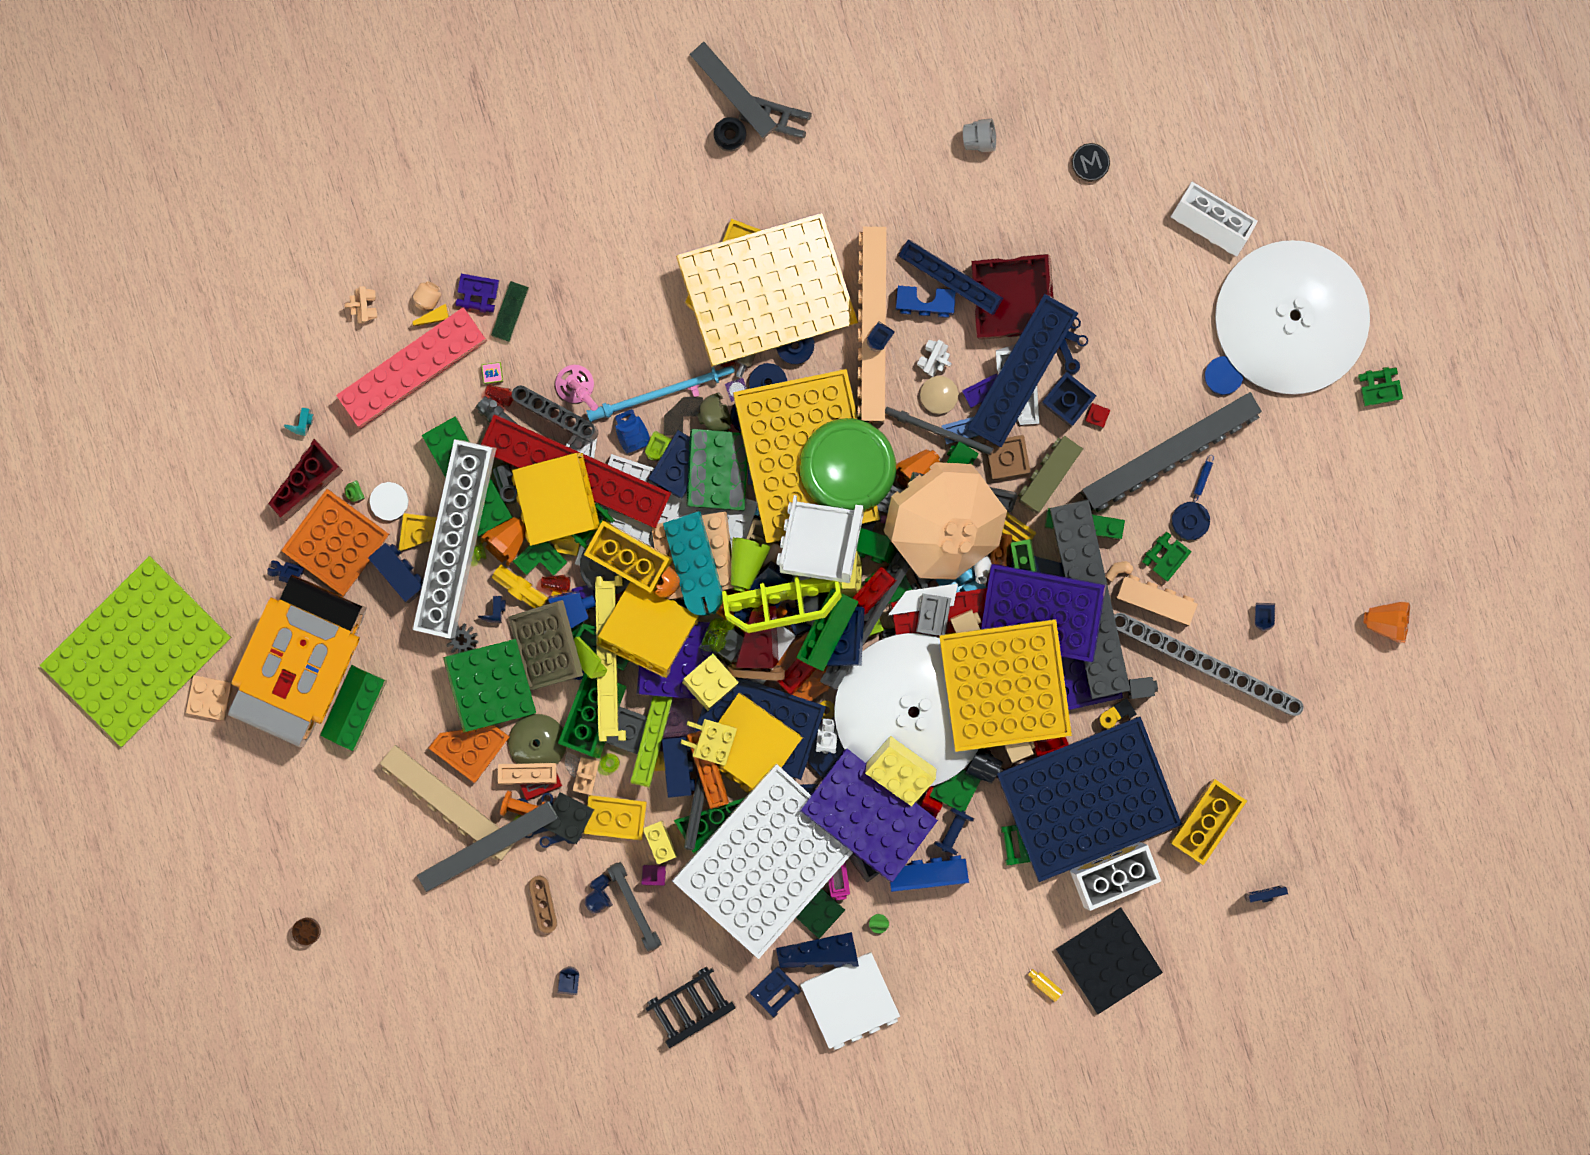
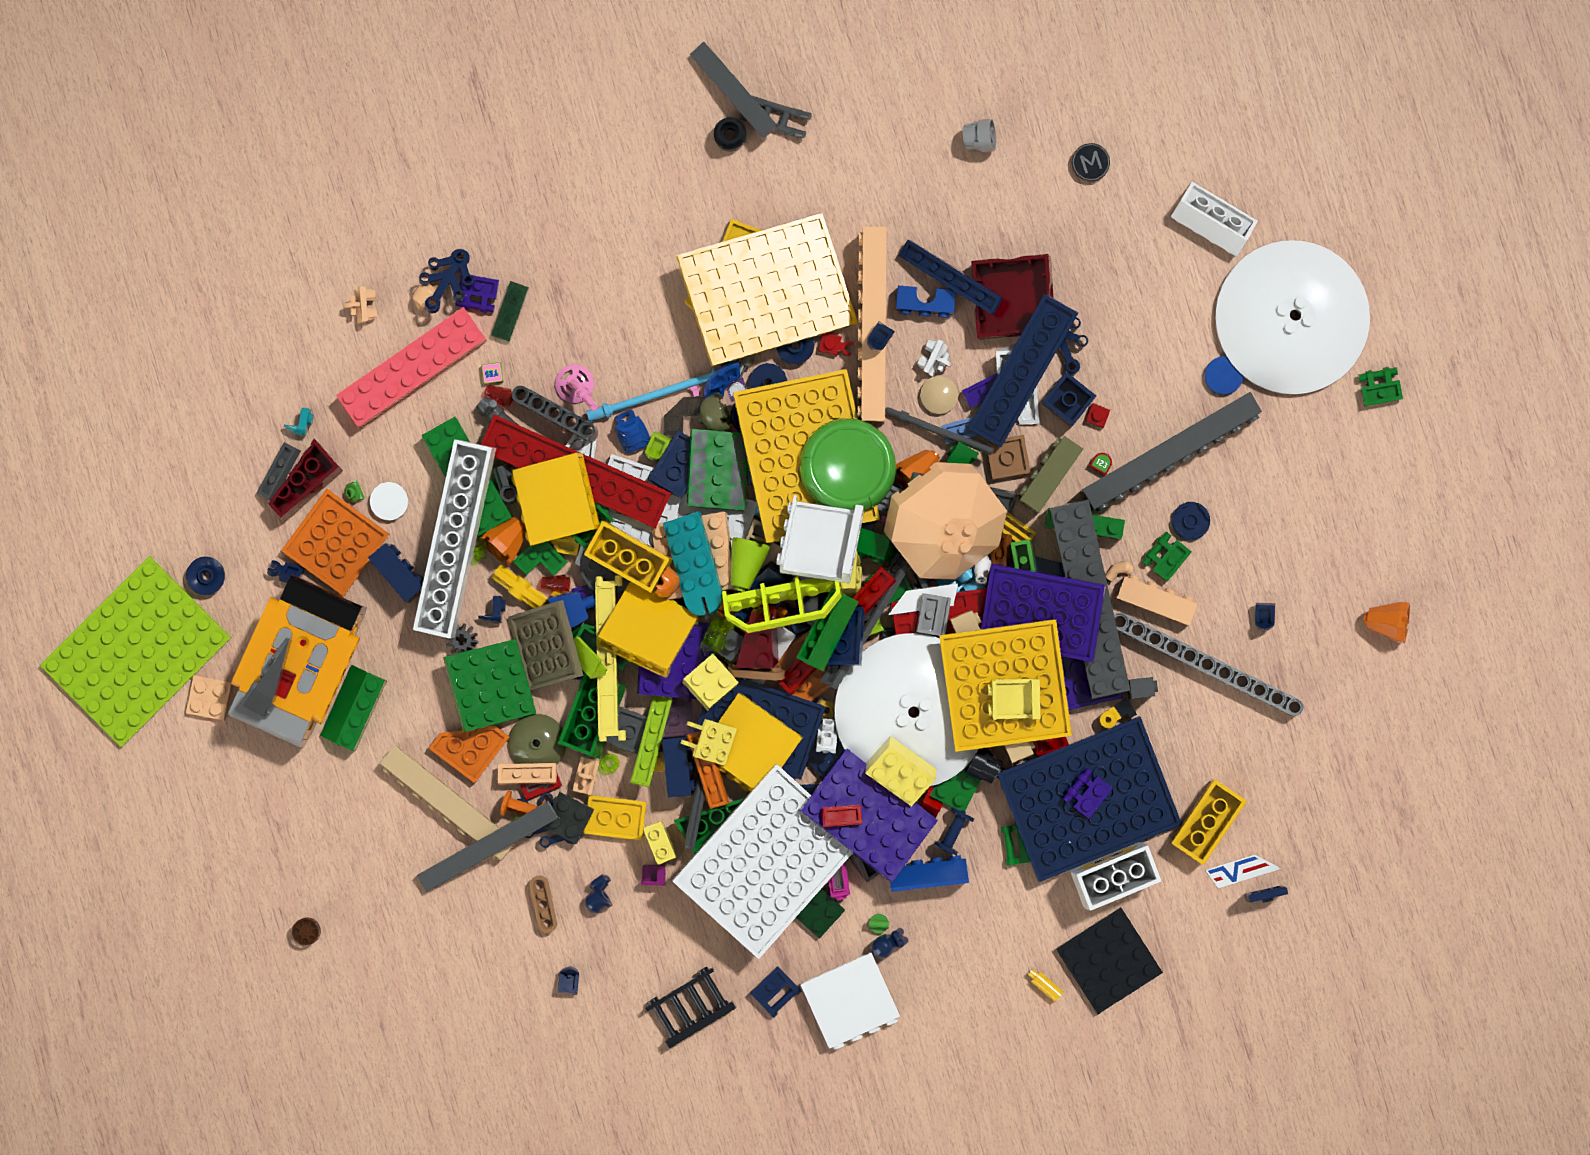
(196, 571): none -> dark blue dish
(264, 692): none -> dark grey wedge
(279, 470): none -> dark grey plate
(416, 530): yellow wing -> none
(437, 315): yellow piece -> none
(447, 277): none -> dark blue plant
(572, 764): clear tile -> none
(650, 940): dark grey piece -> none
(722, 378): none -> blue tile
(819, 952): dark blue wing -> none
(832, 344): none -> red plate
(841, 815): none -> red tile
(886, 944): none -> dark blue piece
(1014, 698): none -> light yellow panel
(1091, 797): none -> dark purple plate
(1101, 463): none -> tile
(1203, 478): blue piece -> none
(1240, 870): none -> white sticker

